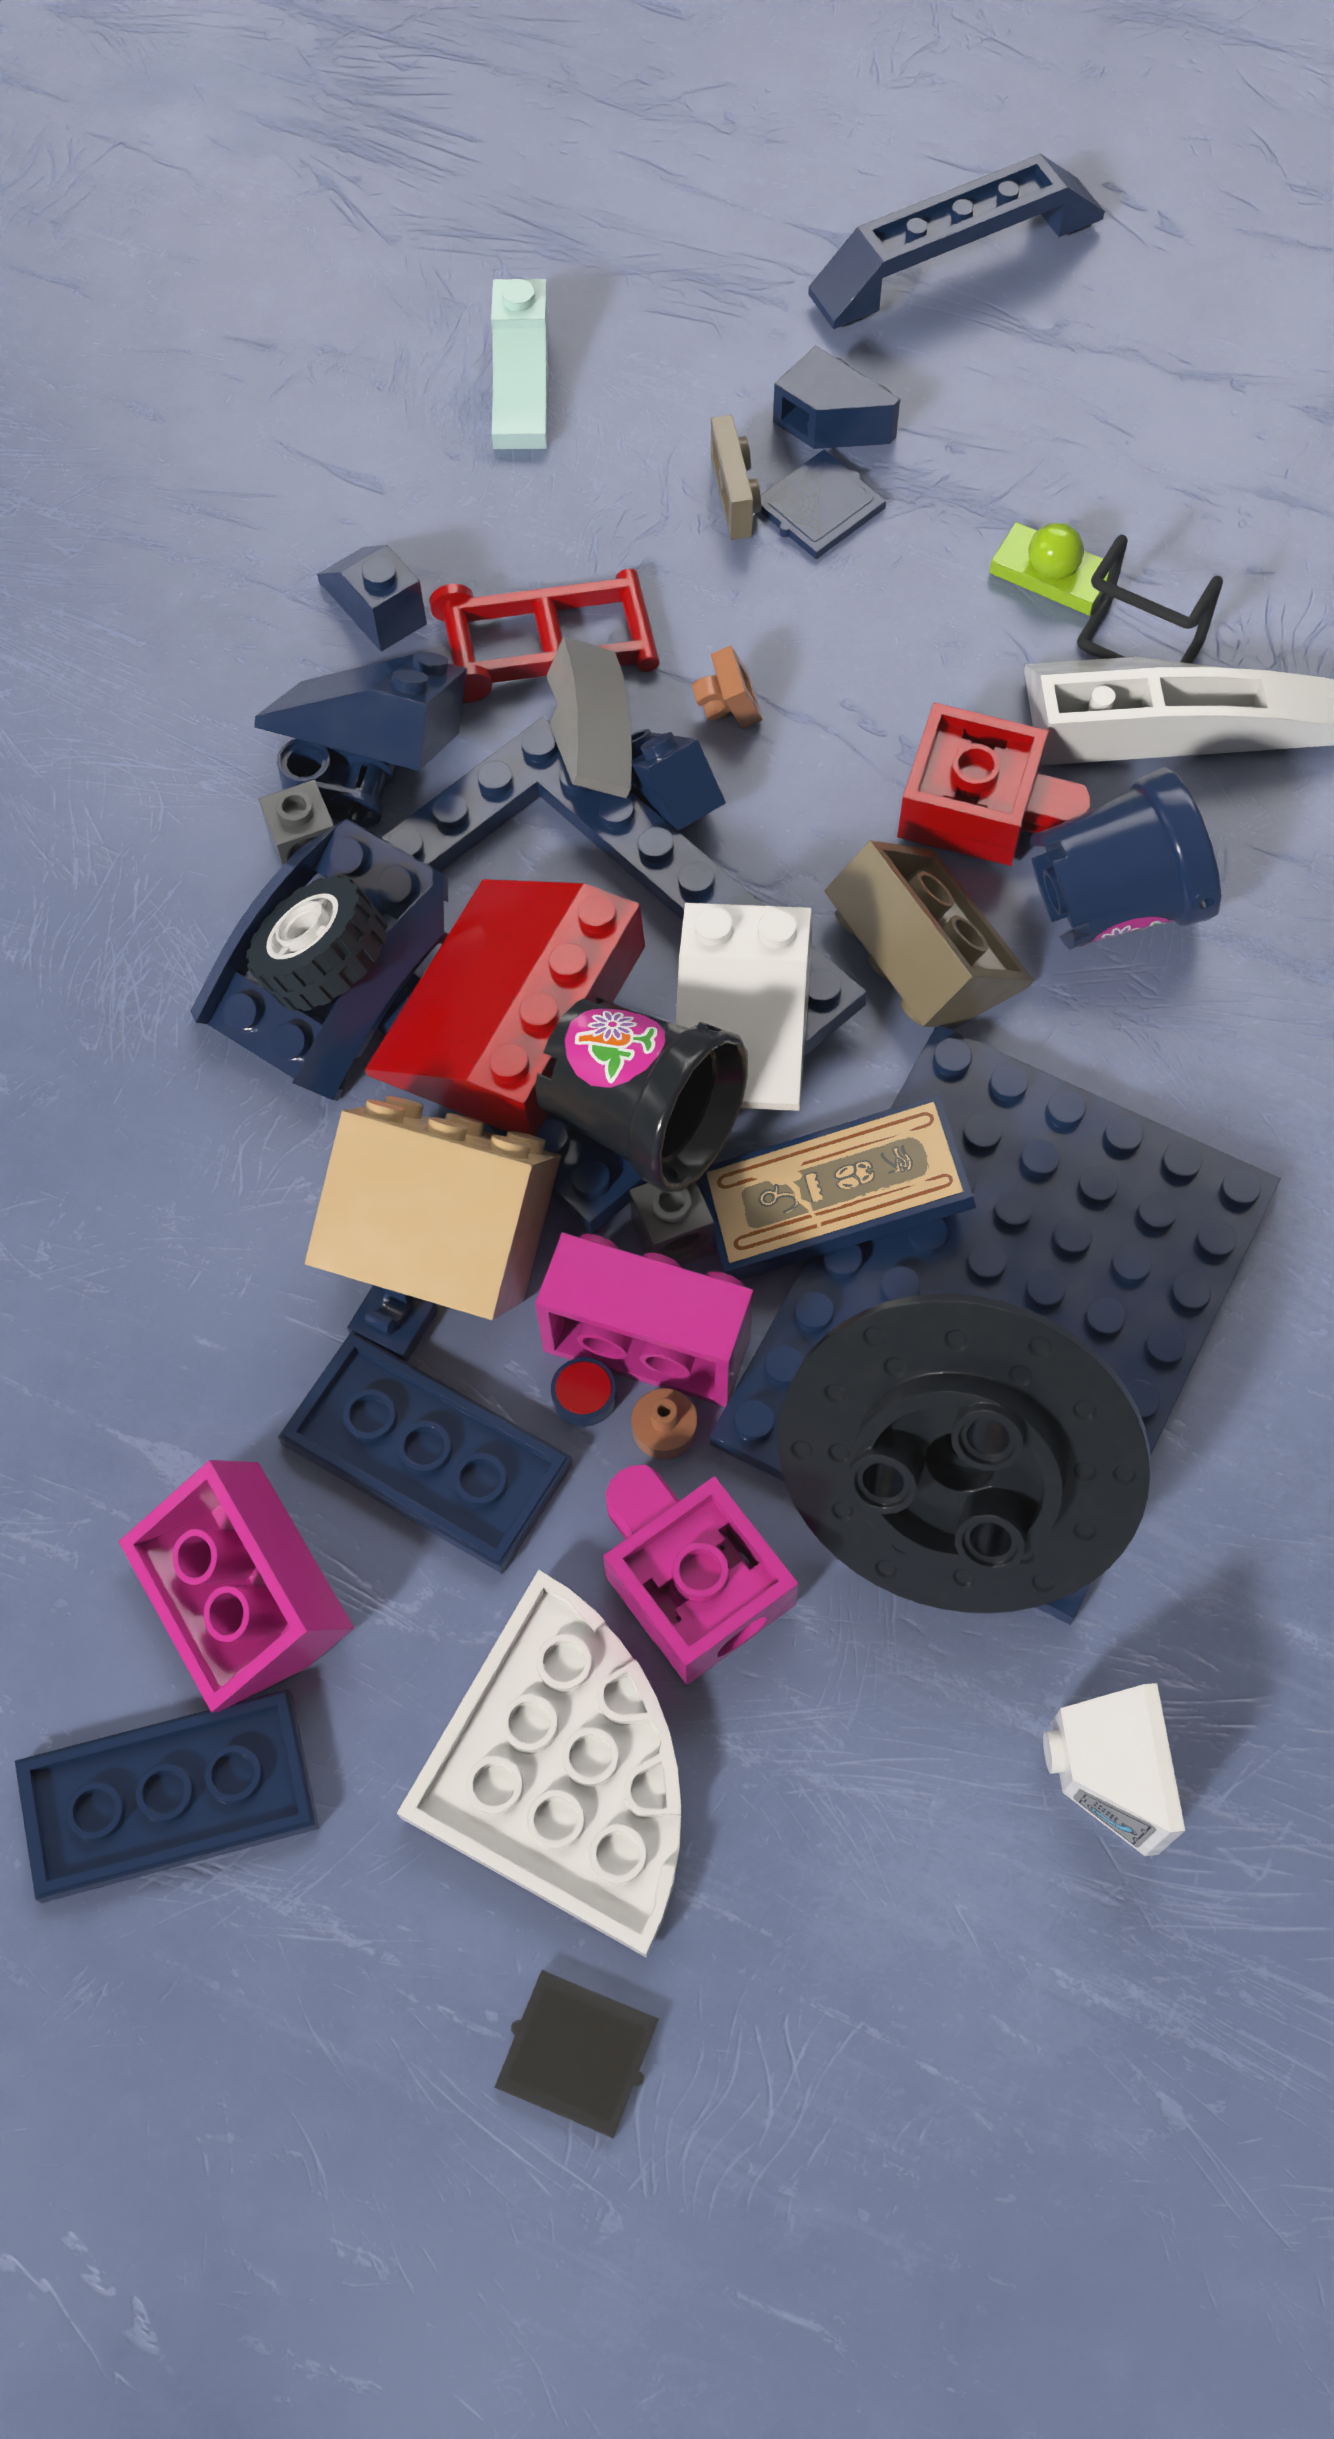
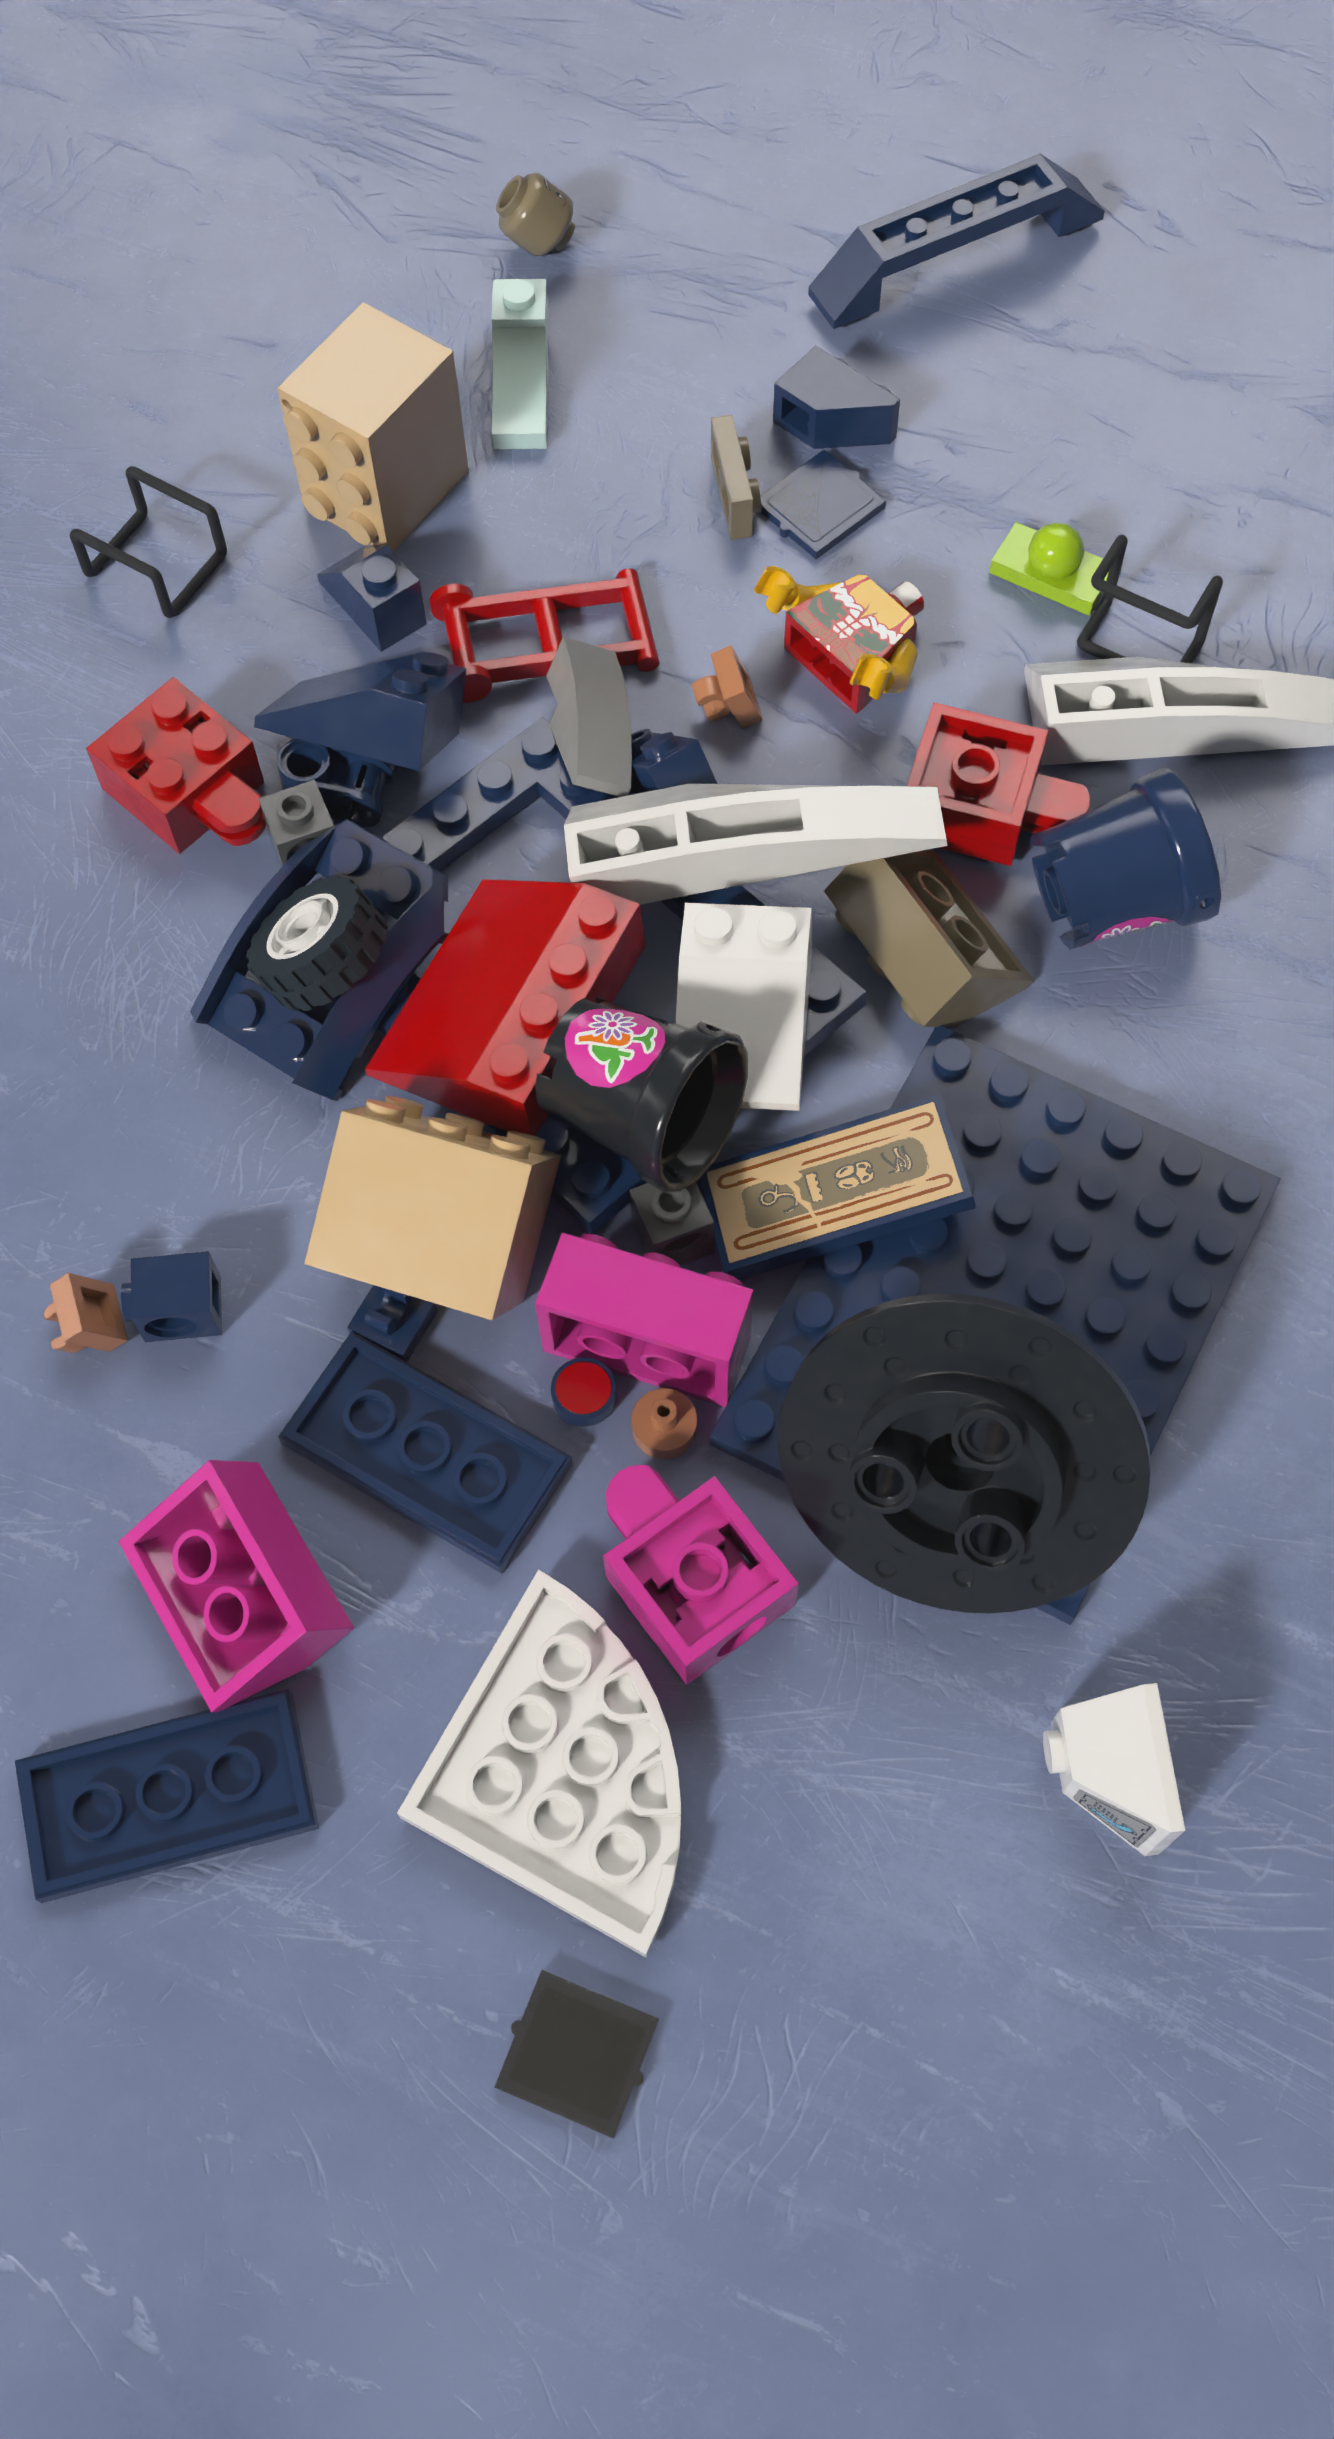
(86, 1314): none -> nougat tile
(112, 550): none -> black piece
(174, 1297): none -> dark blue brick
(182, 770): none -> red brick
(375, 427): none -> tan container
(535, 214): none -> dark tan head
(742, 834): none -> white wedge
(848, 632): none -> torso

